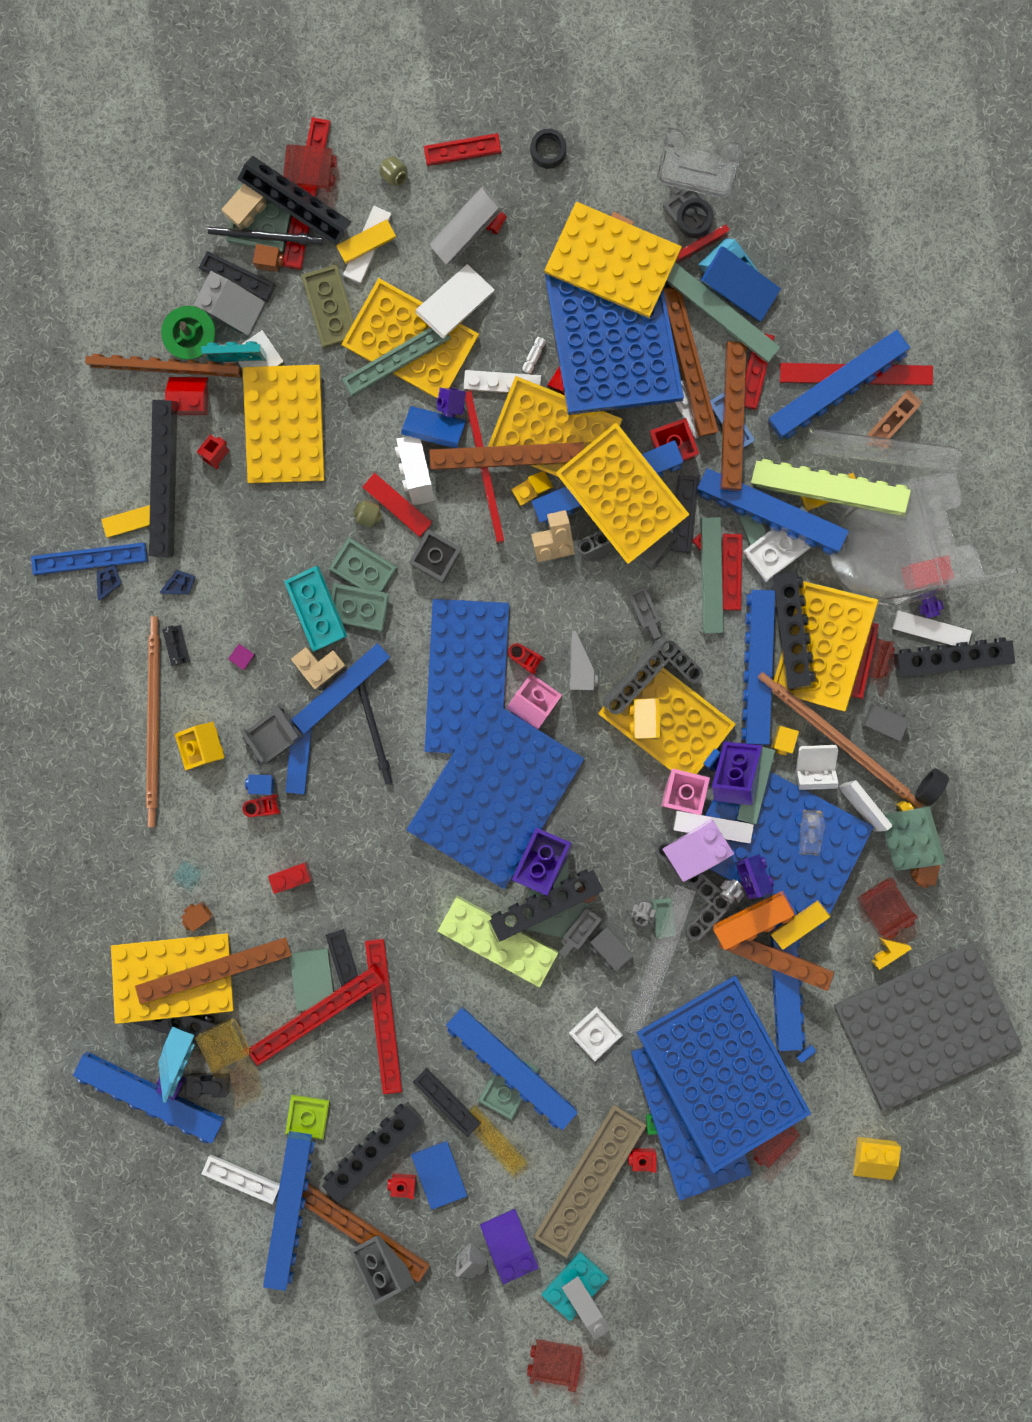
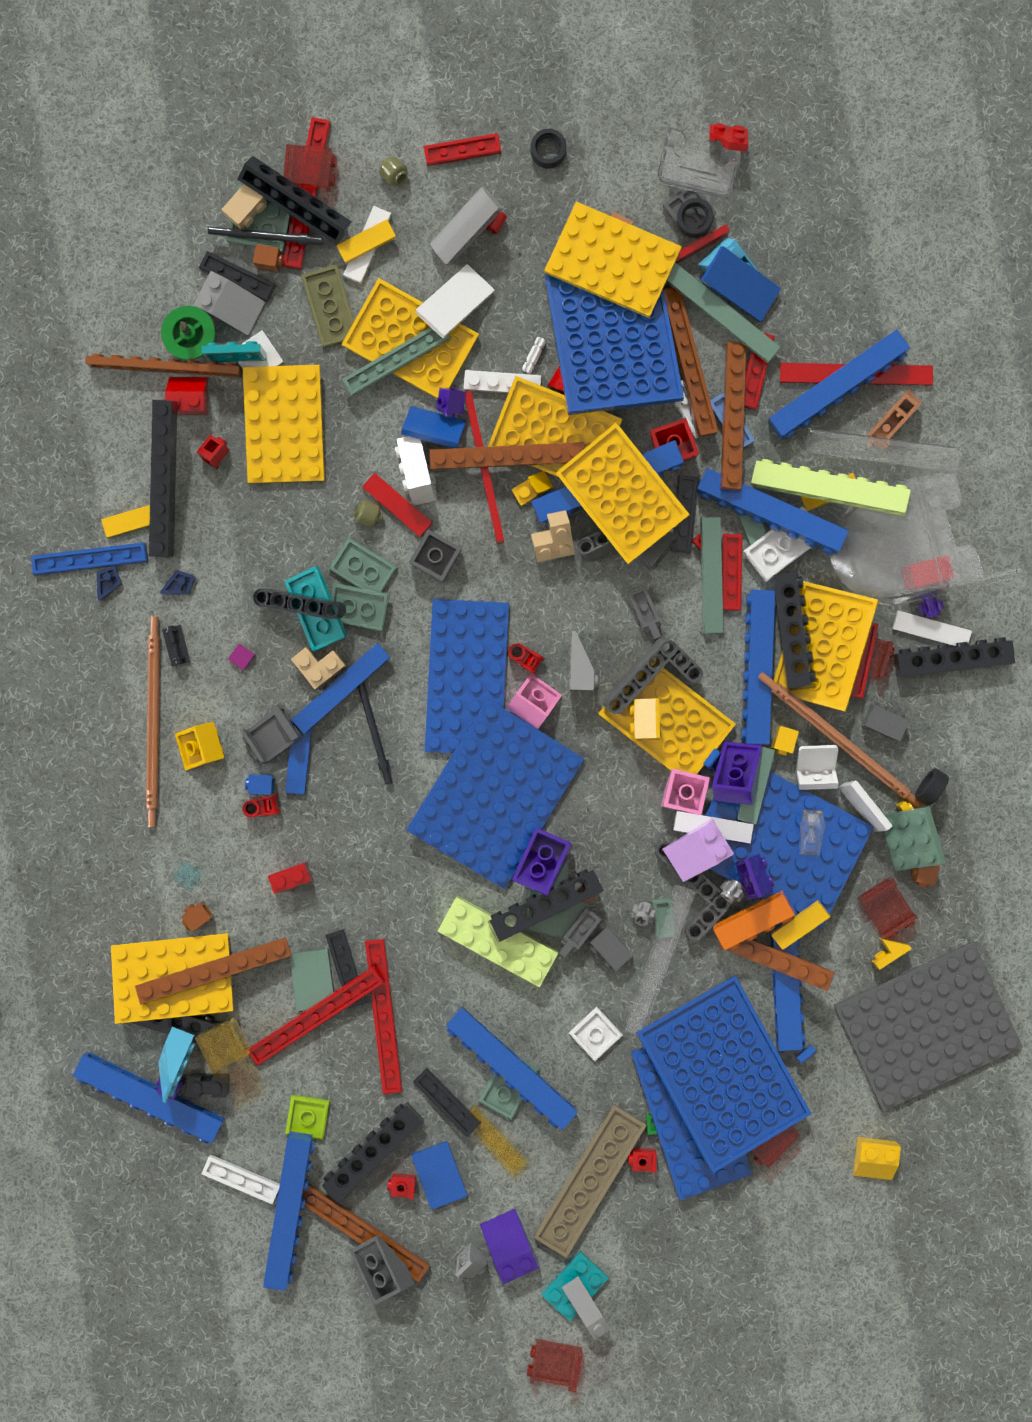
(291, 603): none -> black beam
(732, 137): none -> red plate

